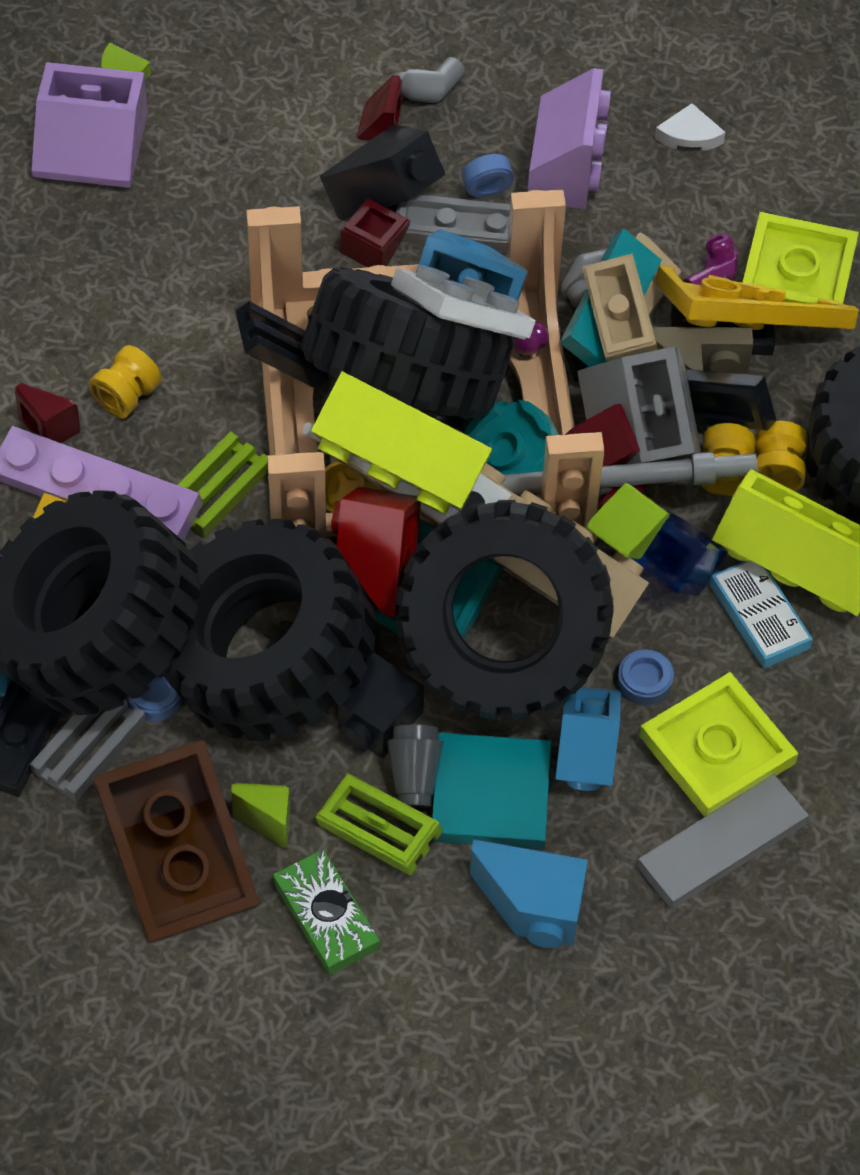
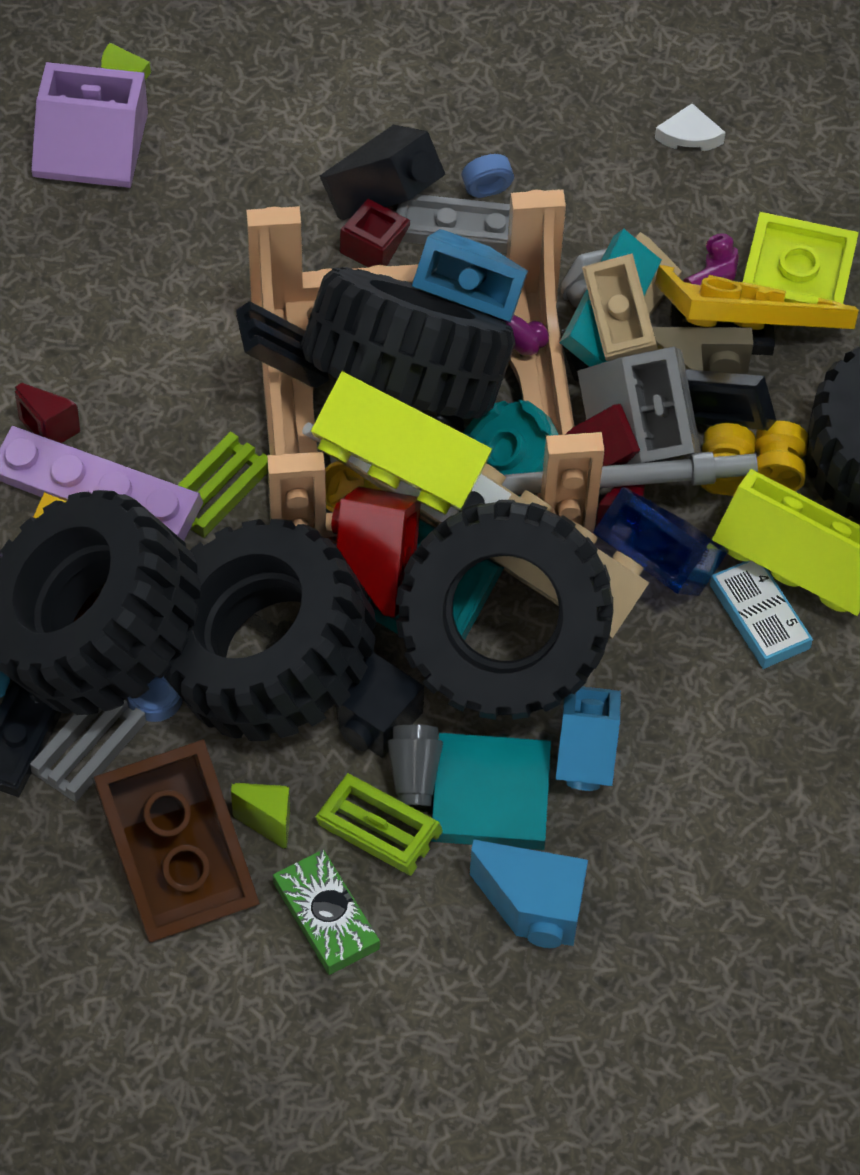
(125, 381): yellow wheel -> none
(381, 109): dark red slope -> none
(431, 86): light grey arm -> none
(464, 303): white piece -> none
(571, 138): lavender slope -> none
(628, 522): lime slope -> none
(645, 677): medium blue tile -> none
(717, 744): neon yellow plate -> none
(722, 841): light grey tile -> none

